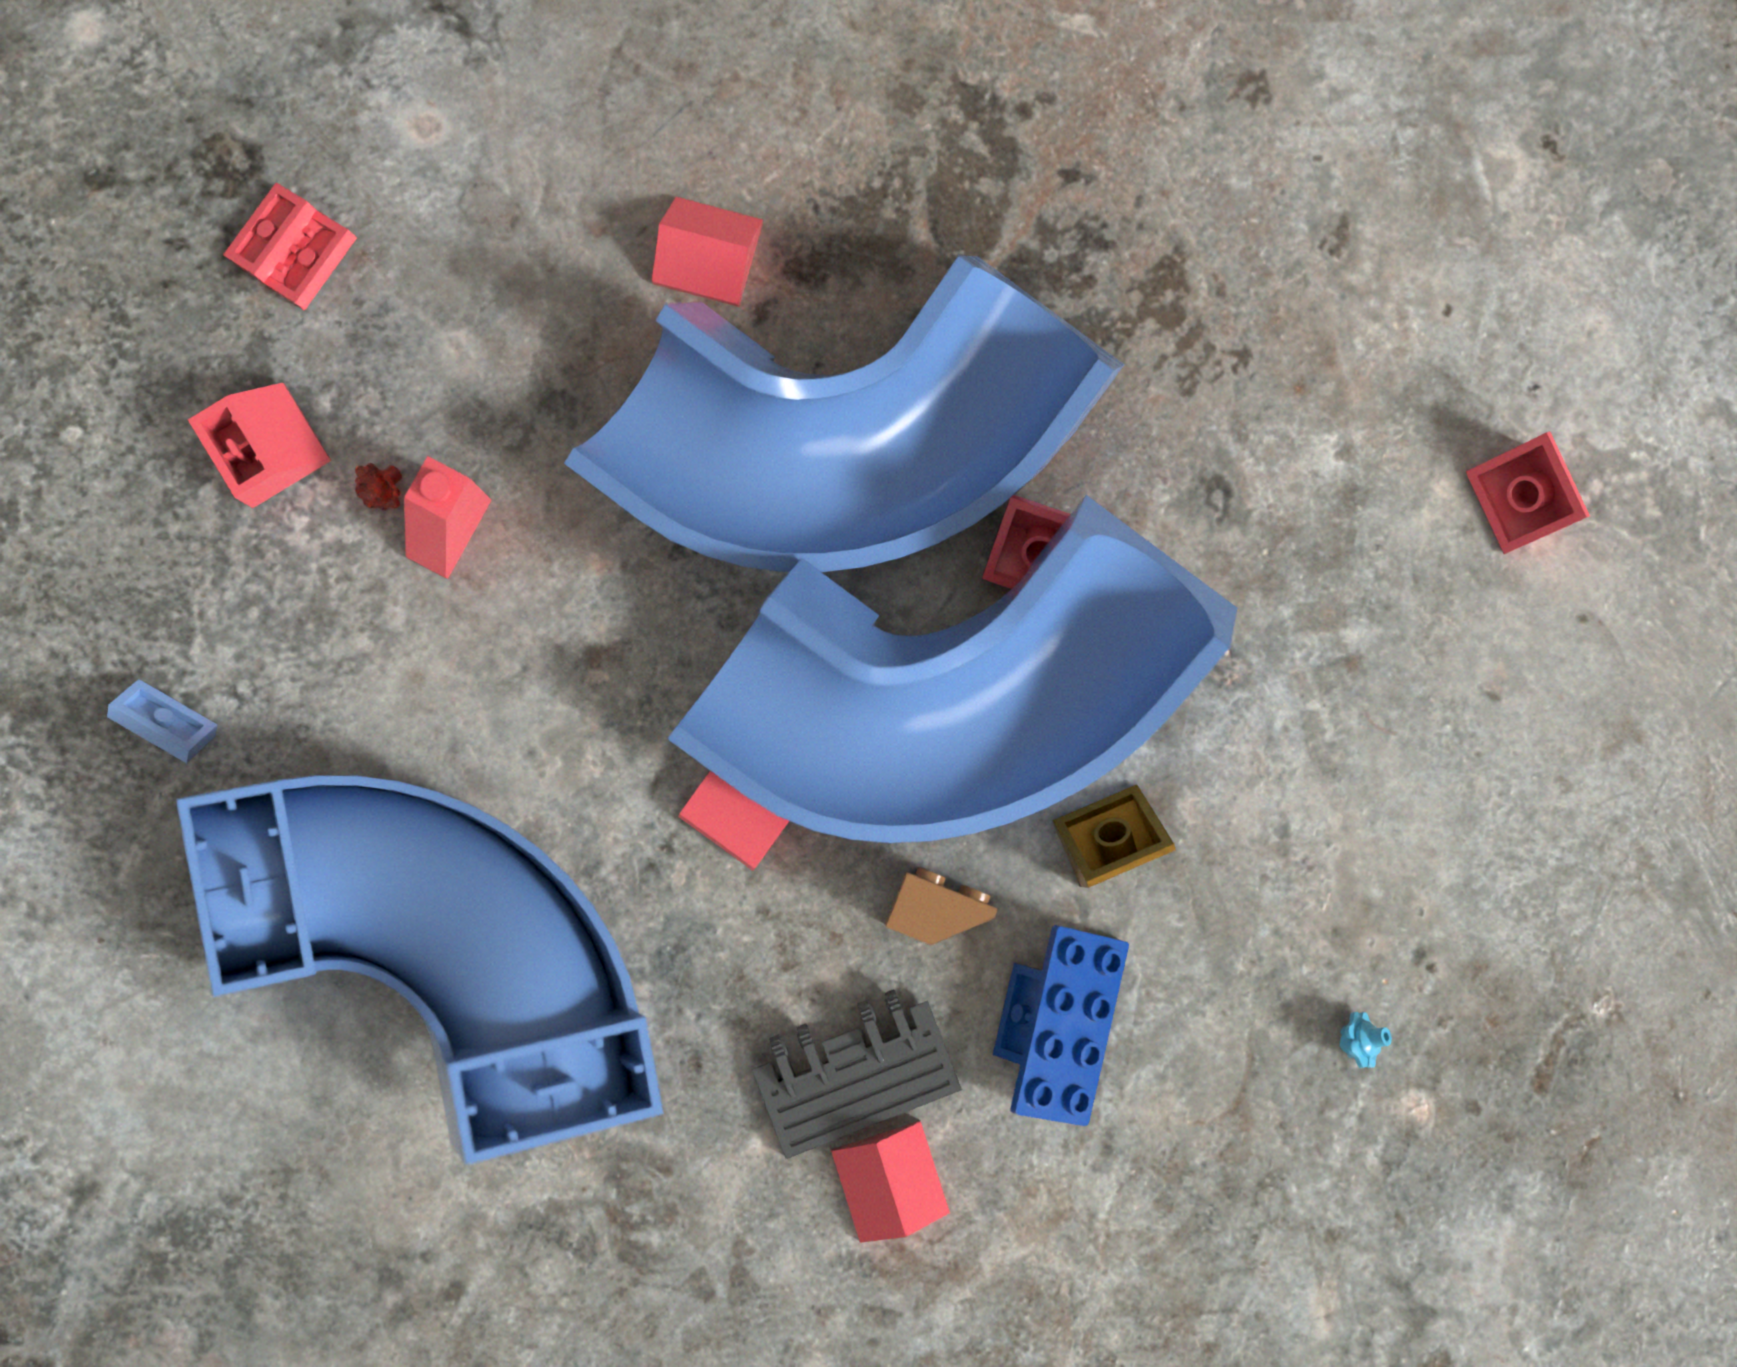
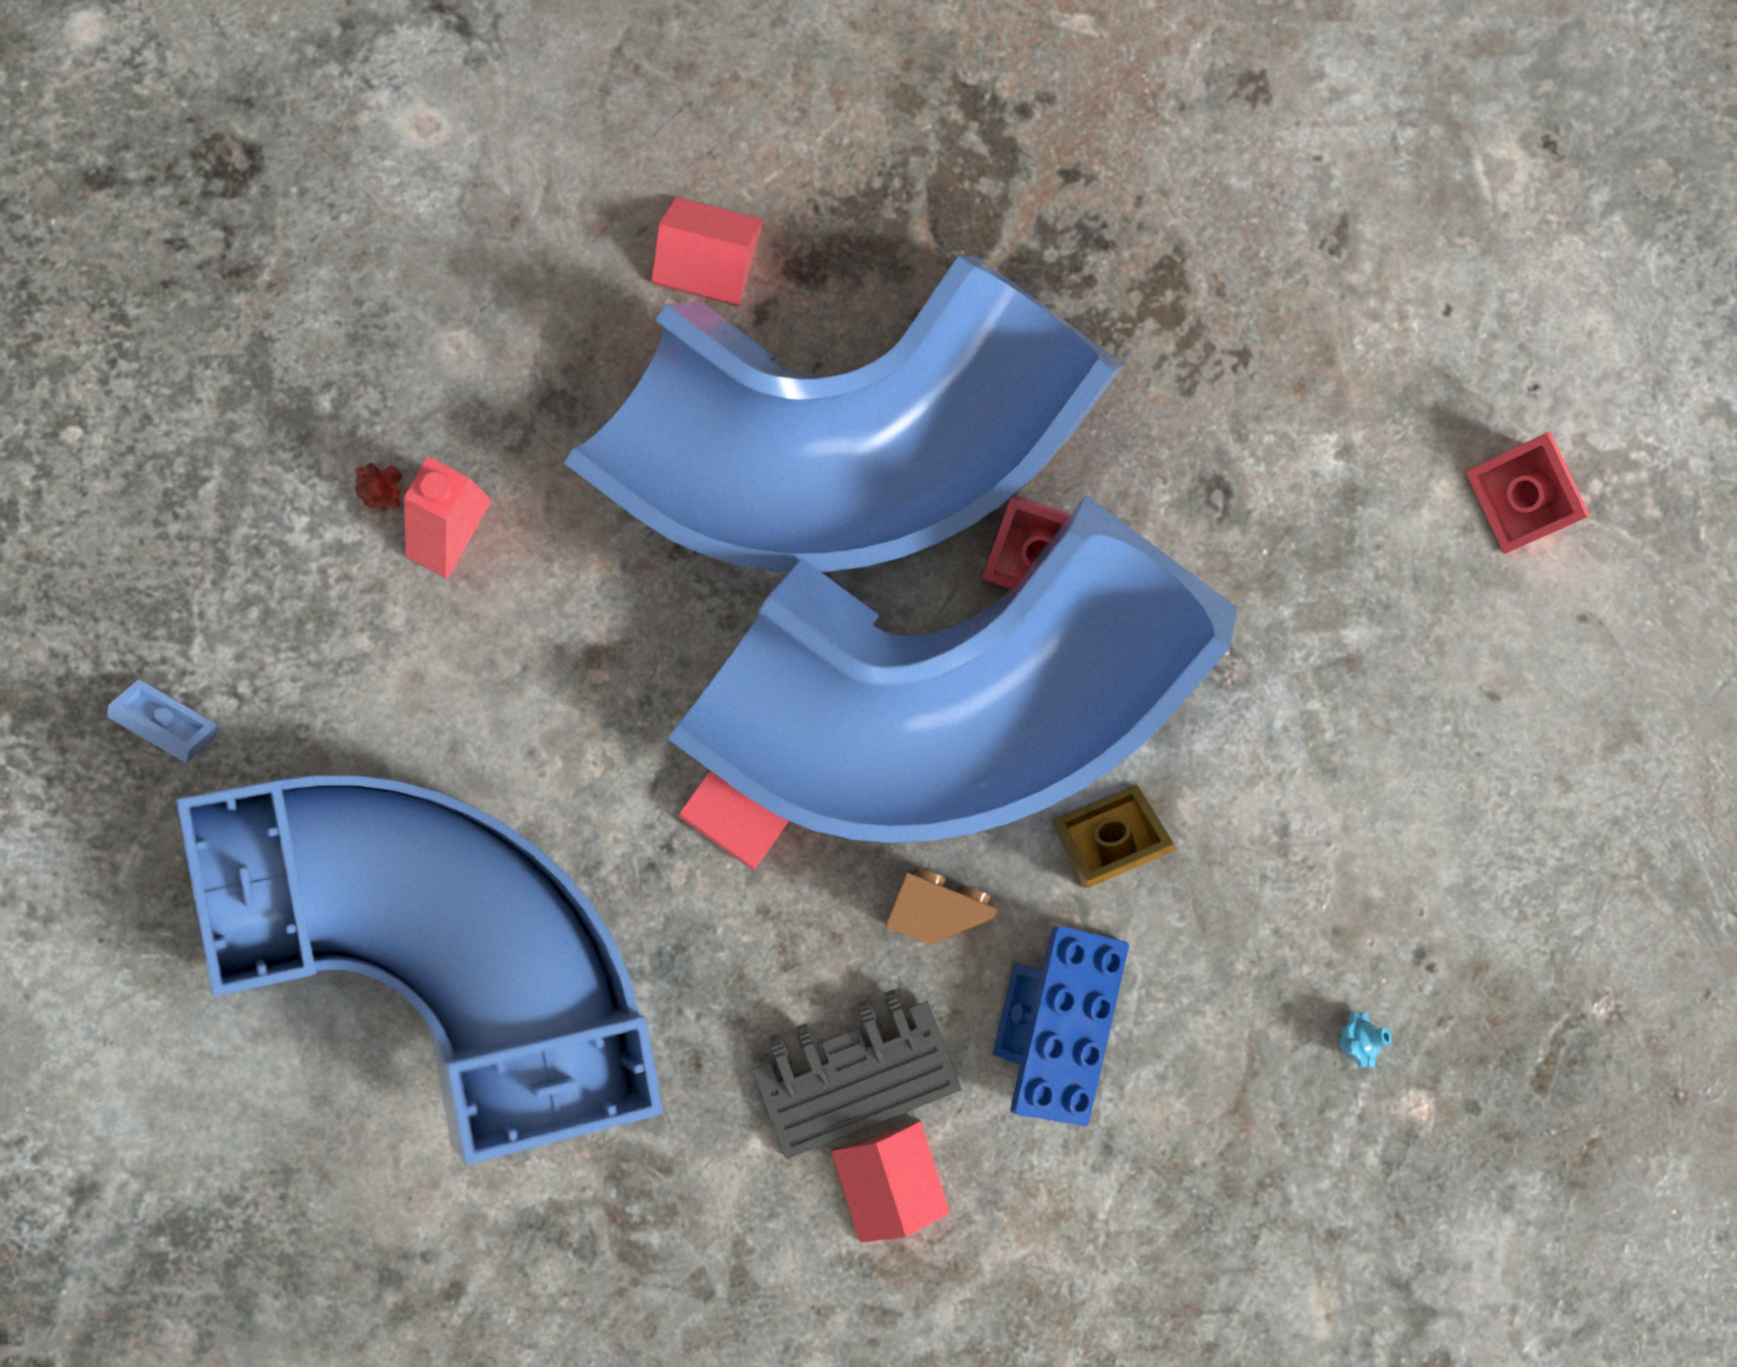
(259, 442): coral slope -> none
(290, 246): coral slope -> none

